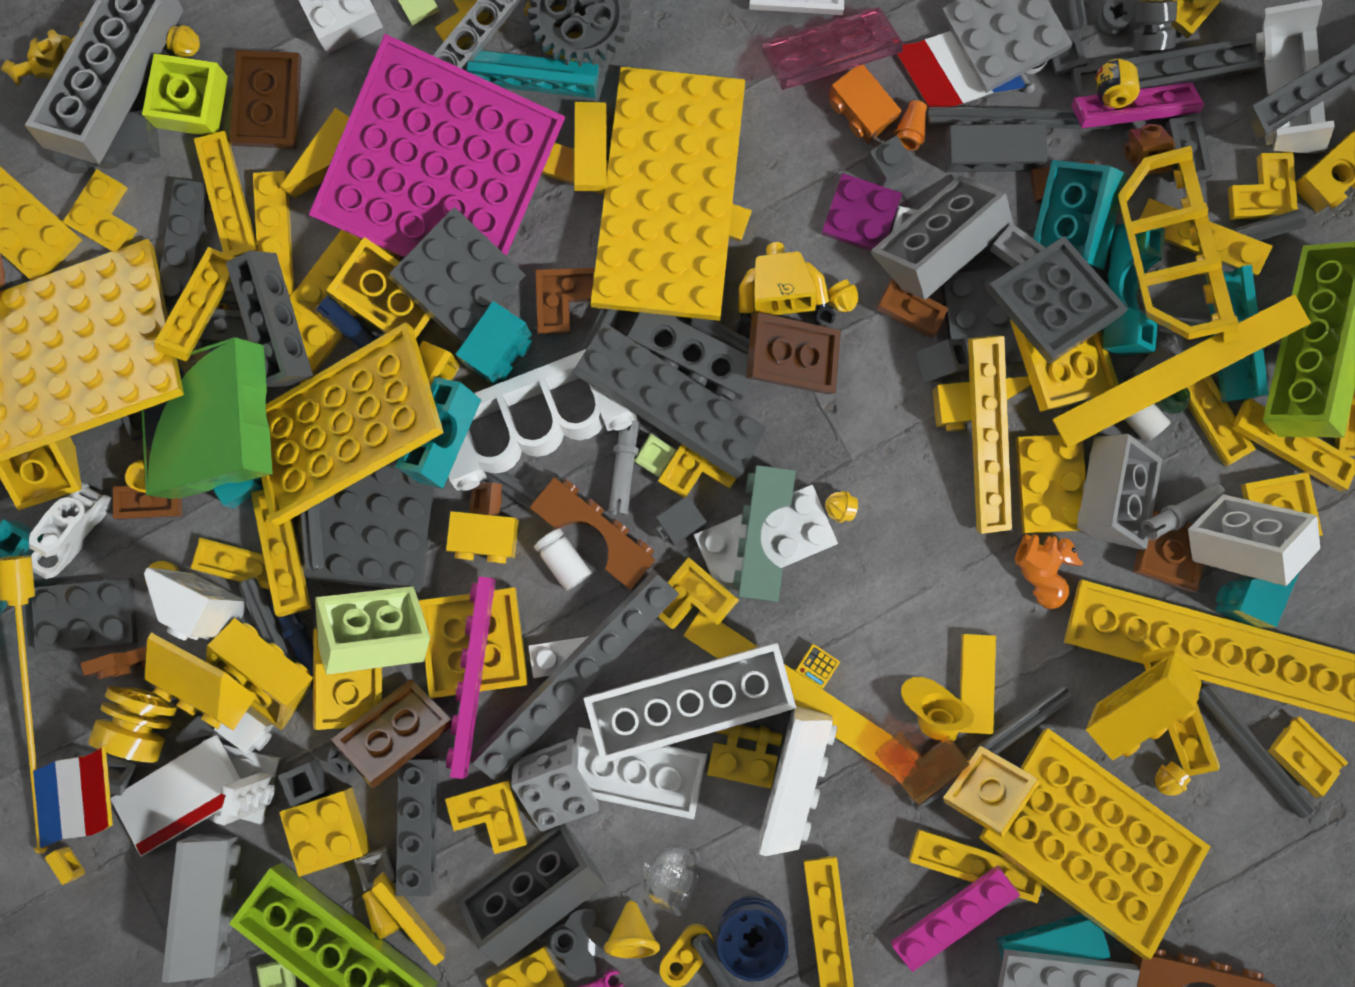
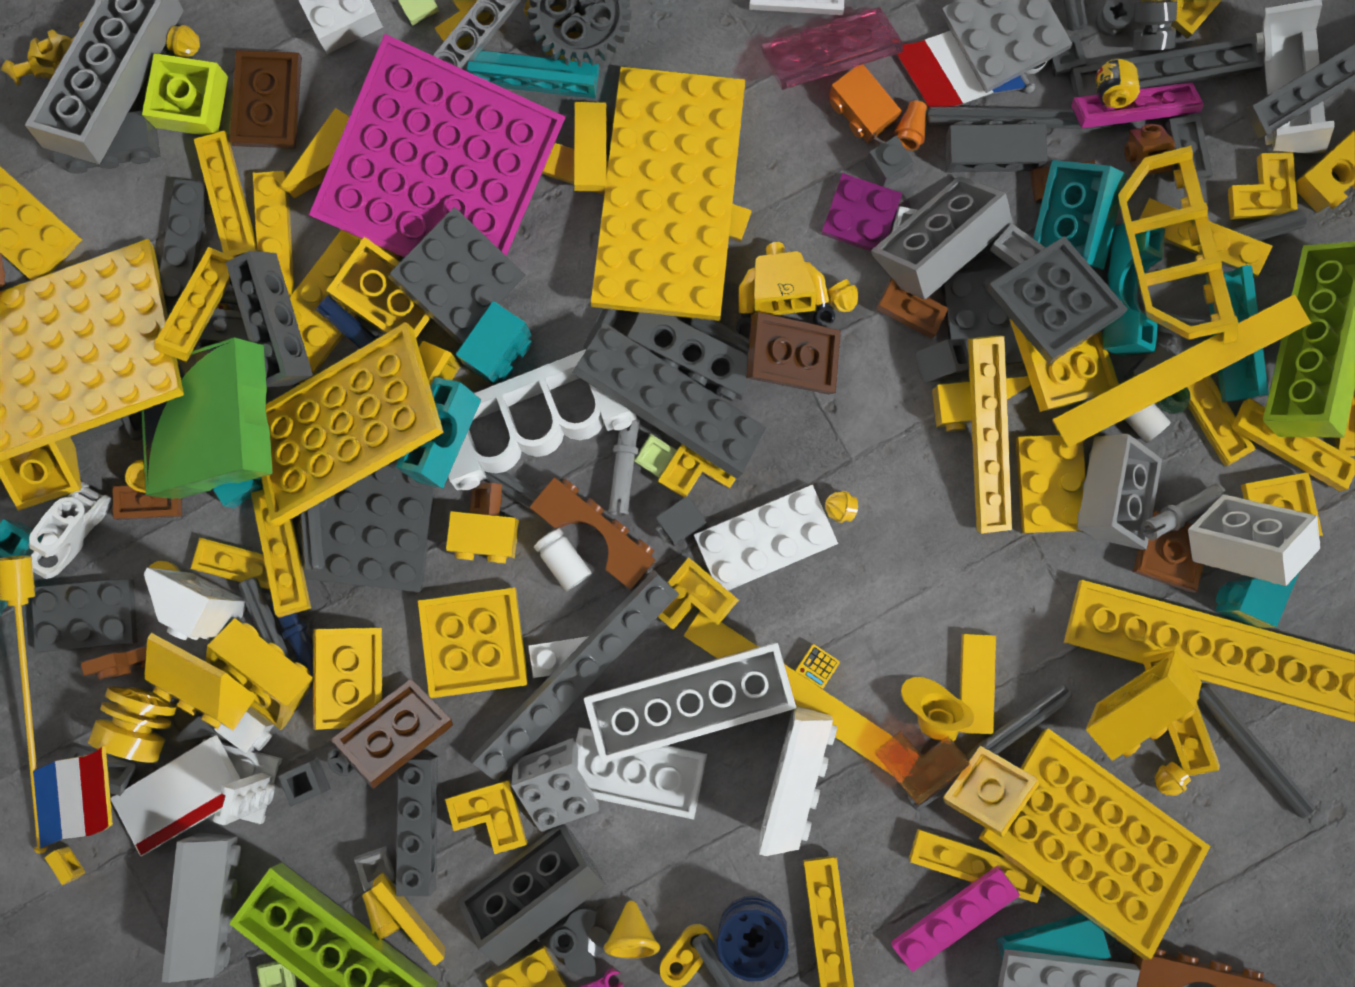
(93, 213): yellow plate -> none
(325, 831): yellow brick -> none
(370, 630): yellowish green slope -> none
(468, 691): dark pink plate -> none
(554, 294): dark orange plate -> none
(671, 878): clear cylinder -> none
(743, 764): yellow plate -> none
(769, 491): sand green arch -> none
(1040, 567): orange animal -> none
(1307, 757): yellow plate -> none

